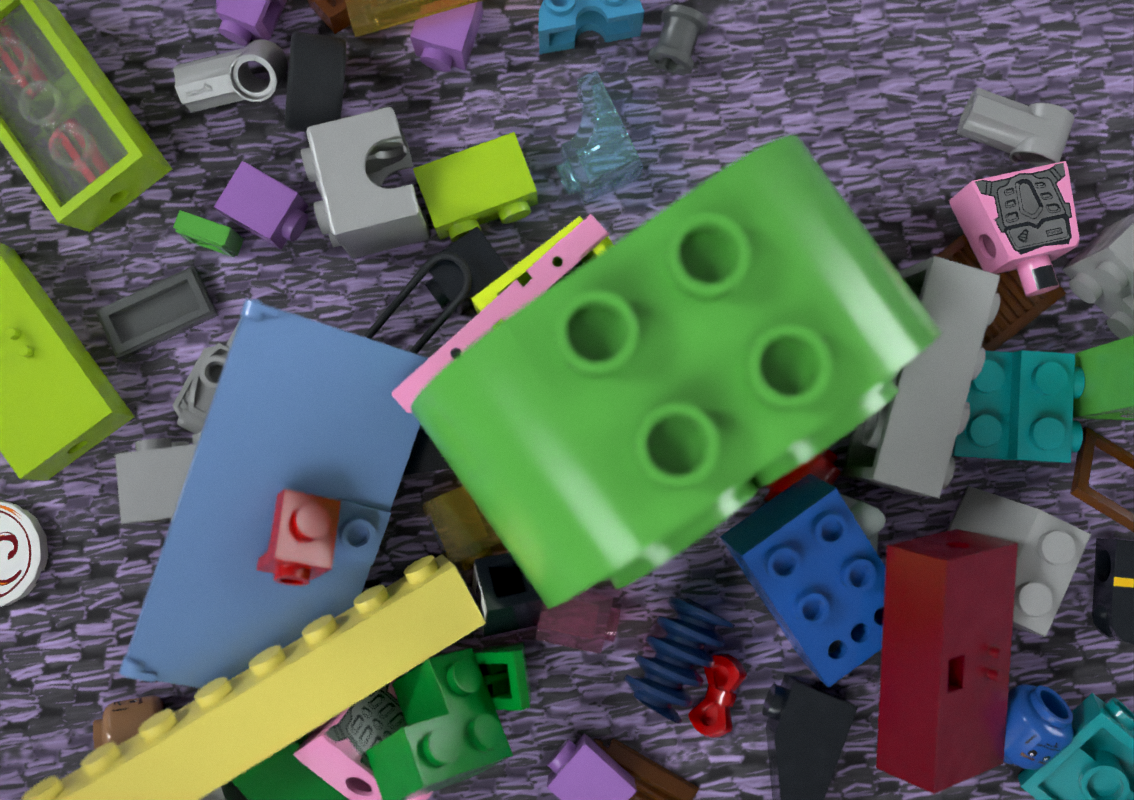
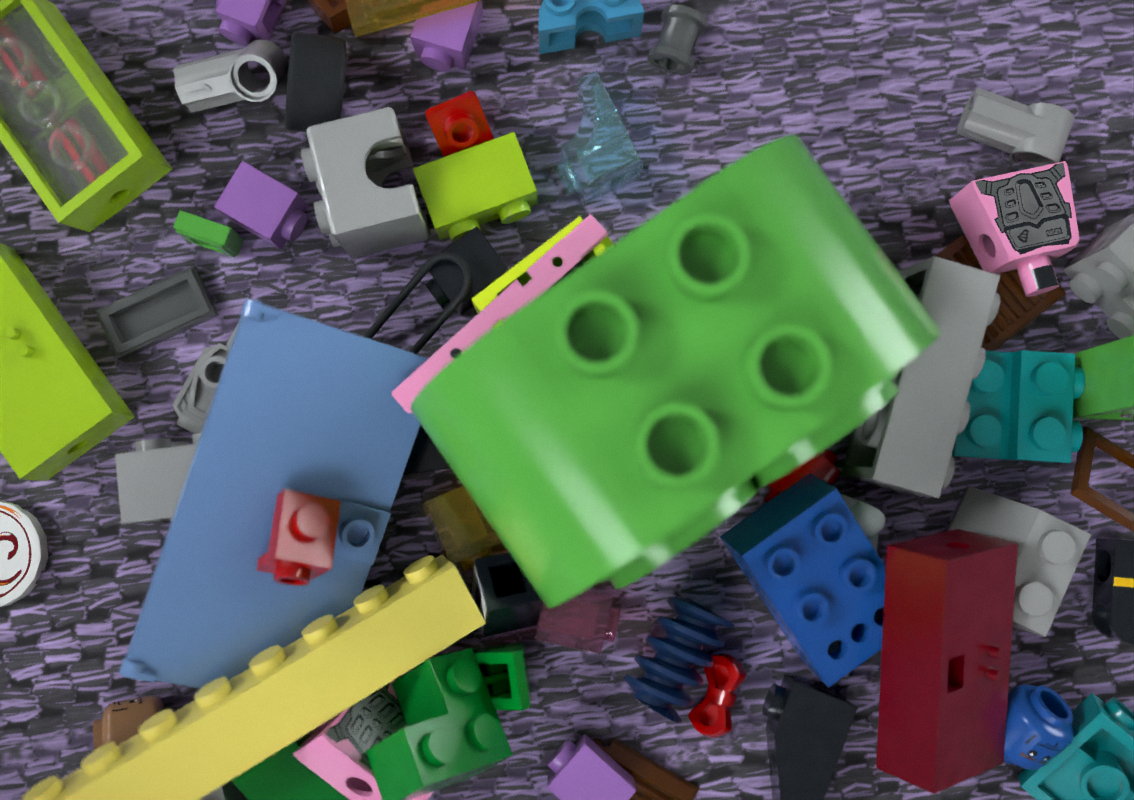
(459, 123): none -> red bracket

